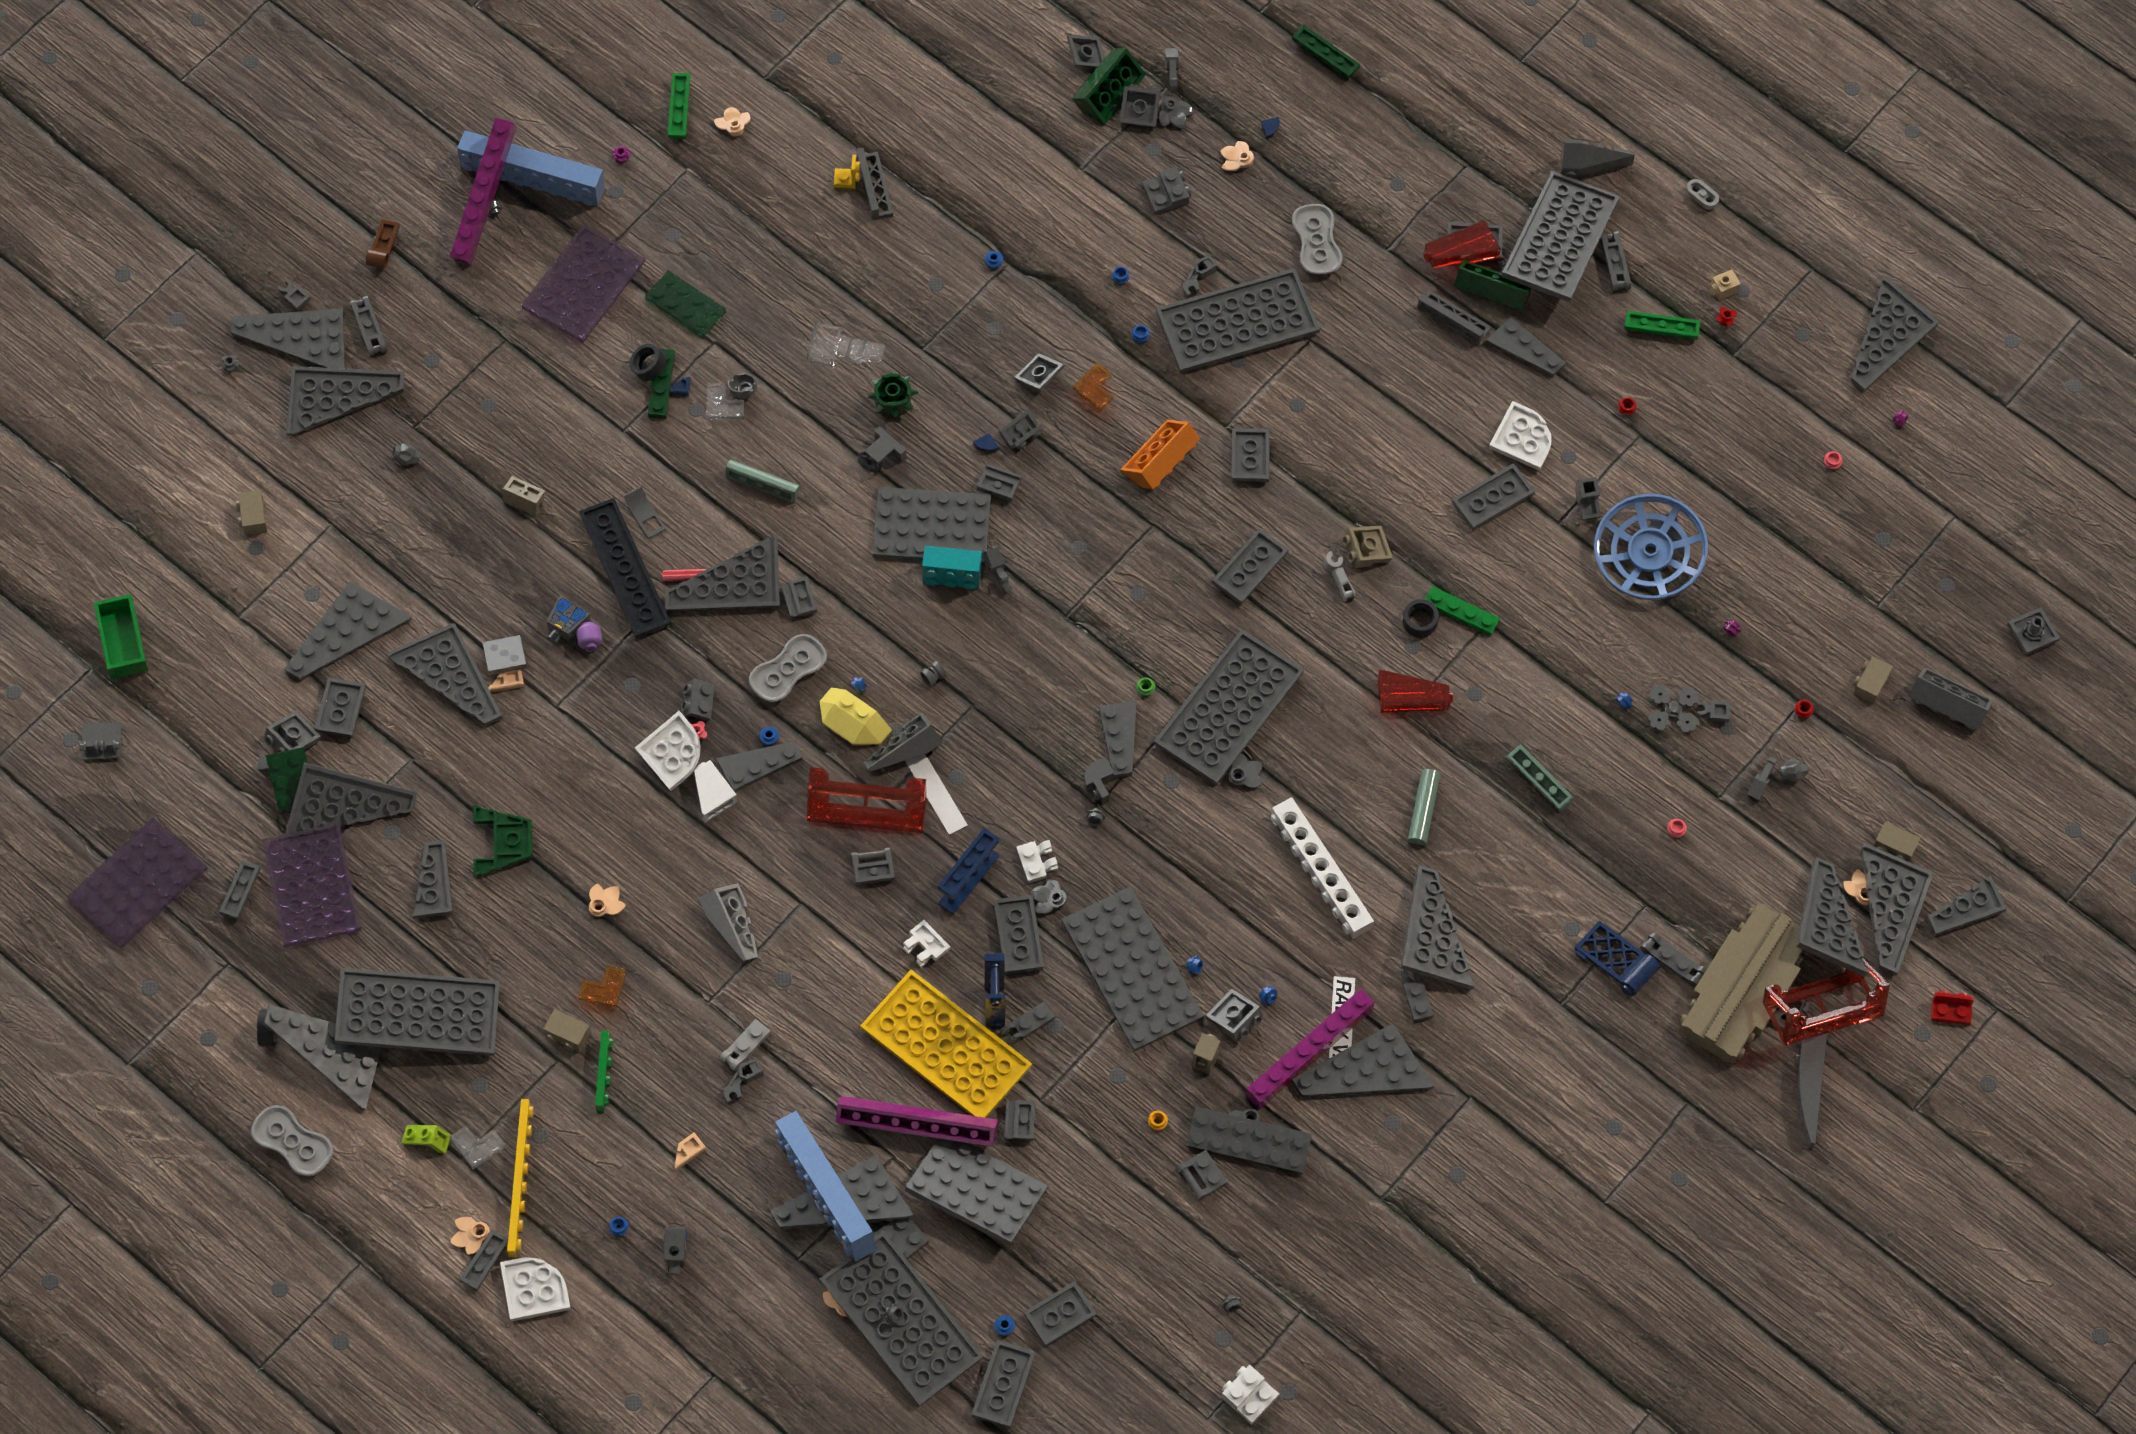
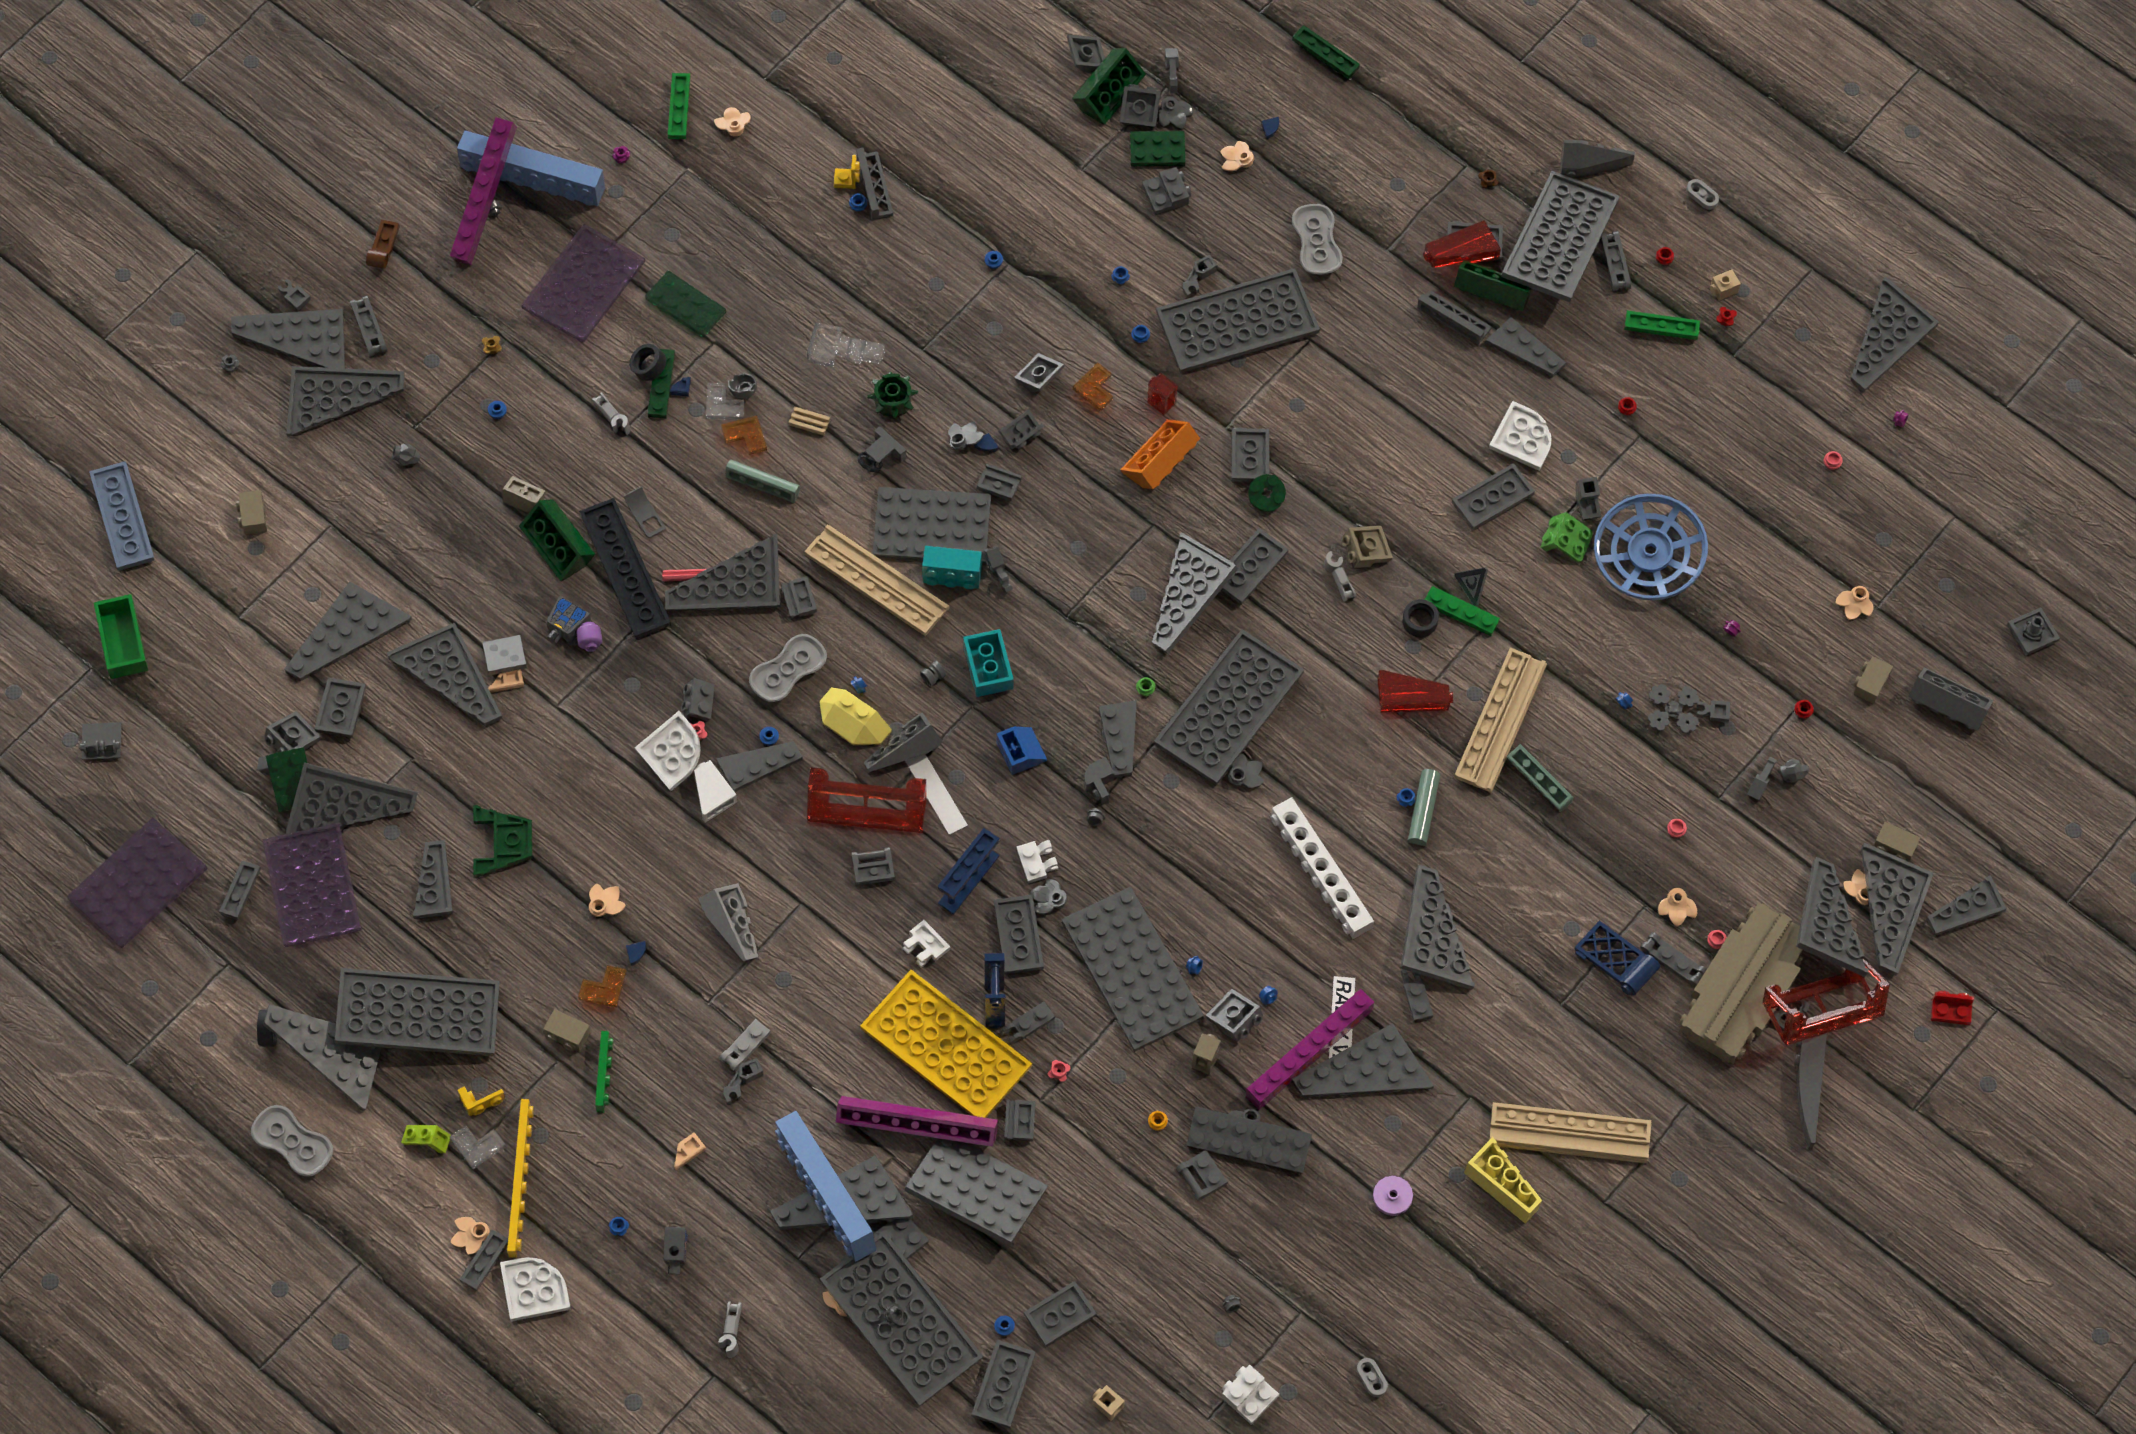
(122, 516): none -> sand blue plate
(477, 1107): none -> yellow bracket
(491, 349): none -> pearl gold plate
(497, 414): none -> blue plate
(556, 539): none -> dark green slope
(611, 414): none -> light grey piece
(636, 952): none -> dark blue tile
(731, 1330): none -> light grey piece
(746, 429): none -> clear orange plate
(810, 418): none -> tan tile
(858, 198): none -> blue plate
(876, 580): none -> tan plate
(964, 436): none -> plate
(988, 663): none -> teal brick
(1020, 748): none -> blue slope
(1059, 1065): none -> coral plate
(1108, 1394): none -> tan brick
(1157, 148): none -> dark green plate
(1162, 393): none -> clear red brick
(1194, 582): none -> wing
(1276, 498): none -> dark green plate
(1372, 1378): none -> light grey plate
(1392, 1205): none -> lavender plate
(1406, 793): none -> blue plate
(1472, 583): none -> black piece
(1490, 174): none -> reddish brown plate
(1500, 720): none -> tan plate
(1502, 1181): none -> light yellow wedge
(1568, 536): none -> bright green bracket
(1570, 1132): none -> tan plate
(1665, 251): none -> red plate
(1677, 909): none -> light nougat plate
(1716, 939): none -> coral plate
(1854, 605): none -> light nougat plate

